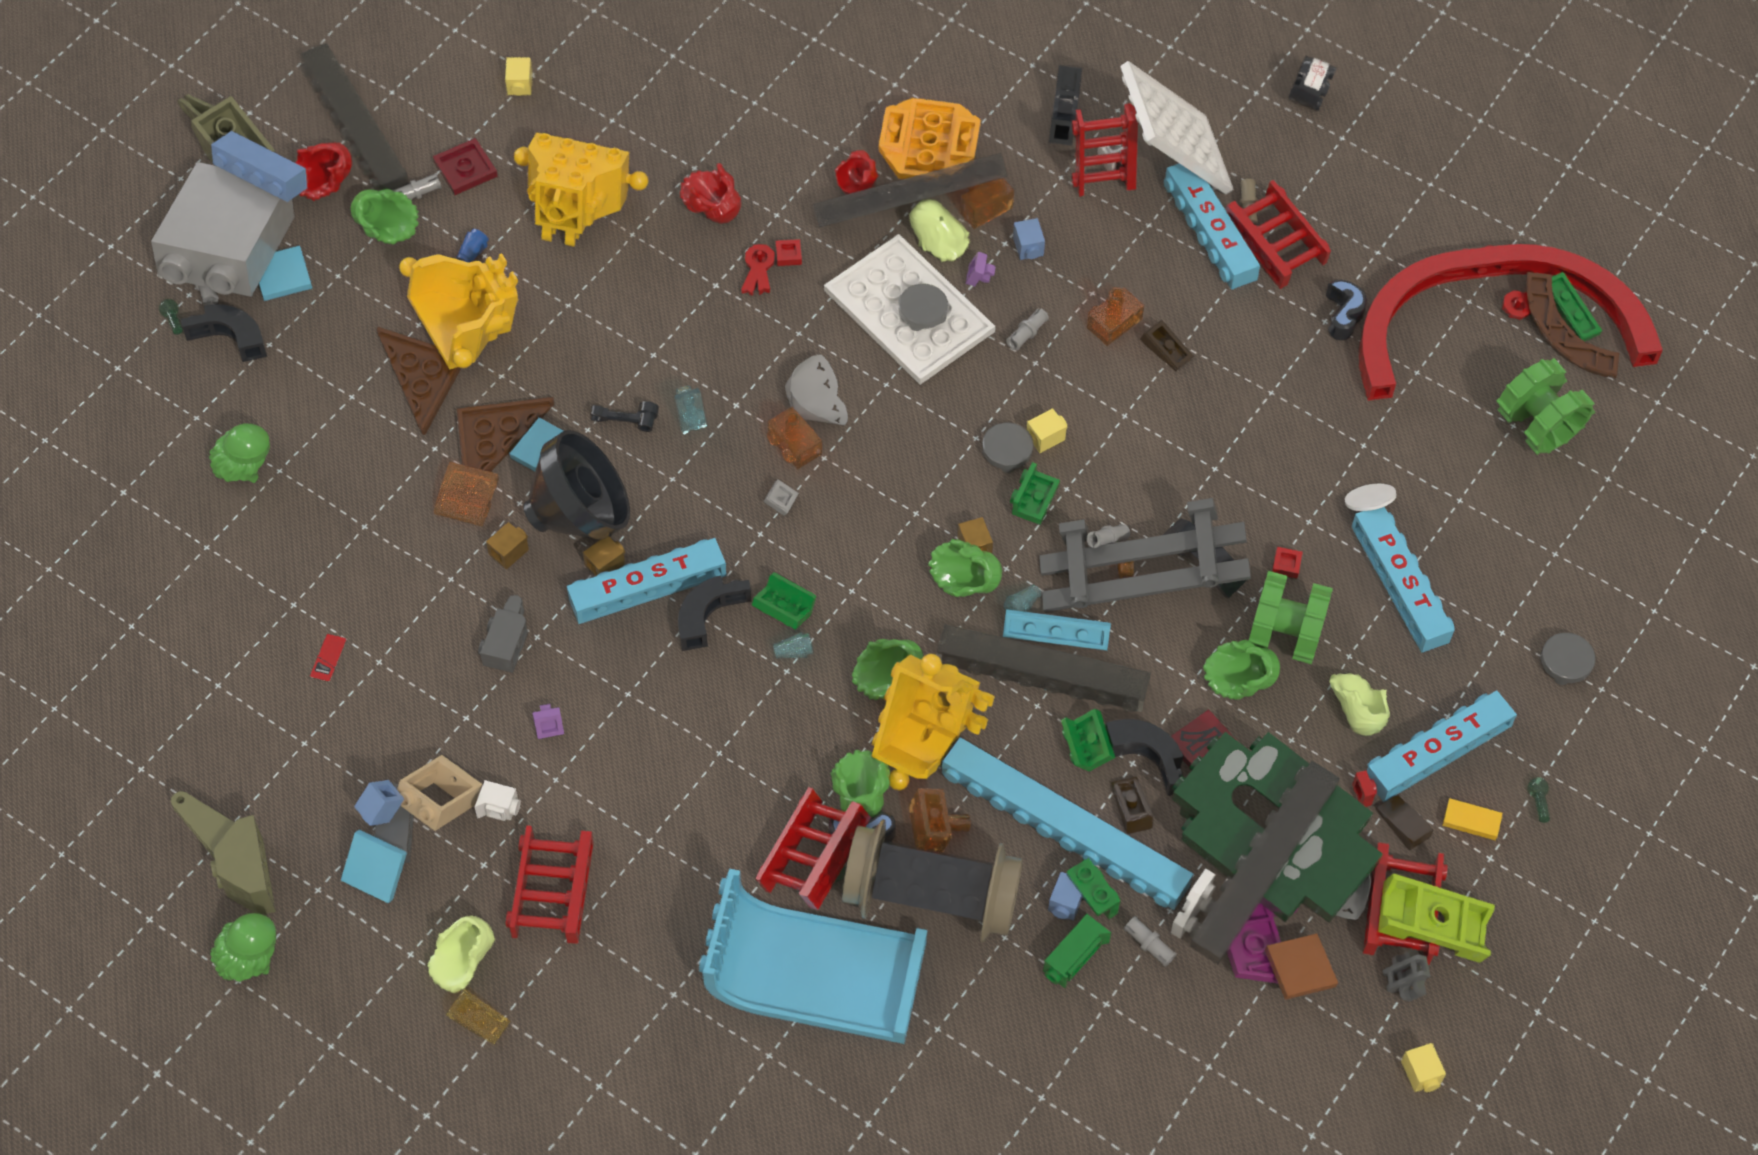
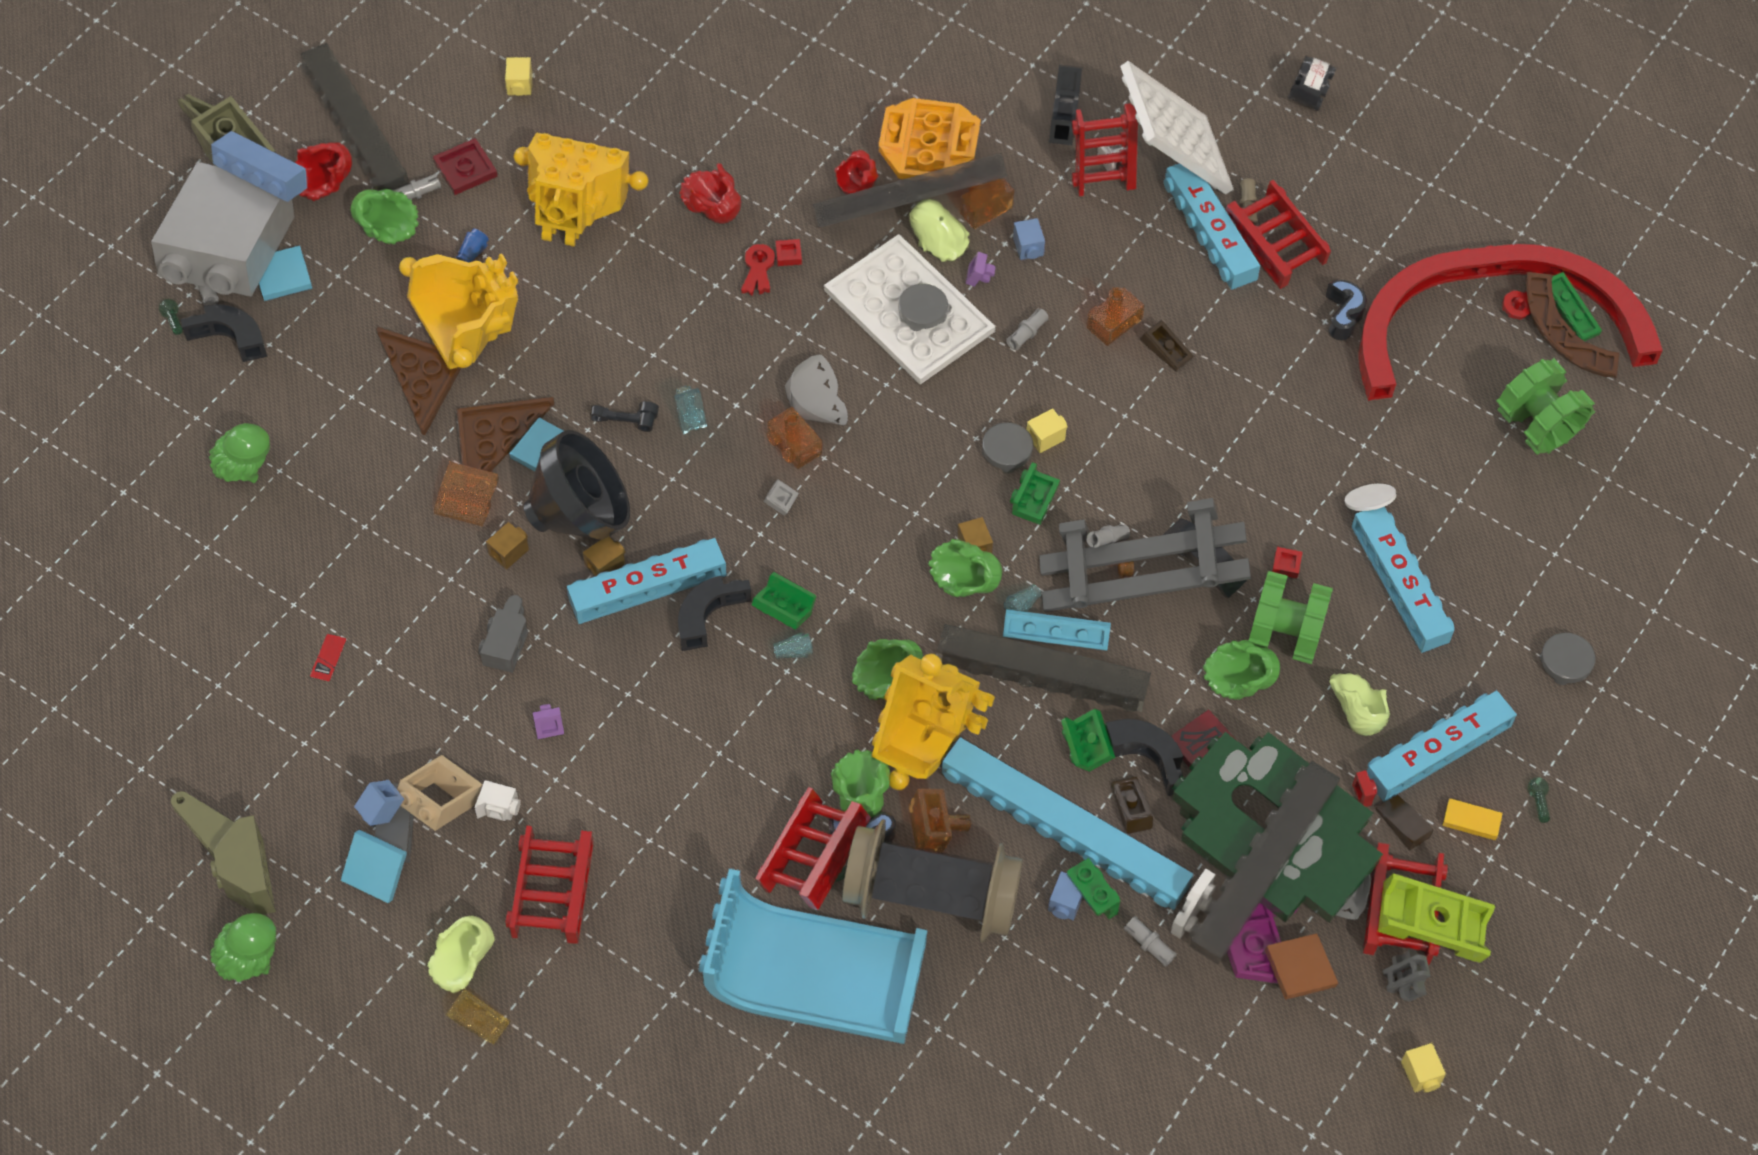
(1075, 950): green window -> none

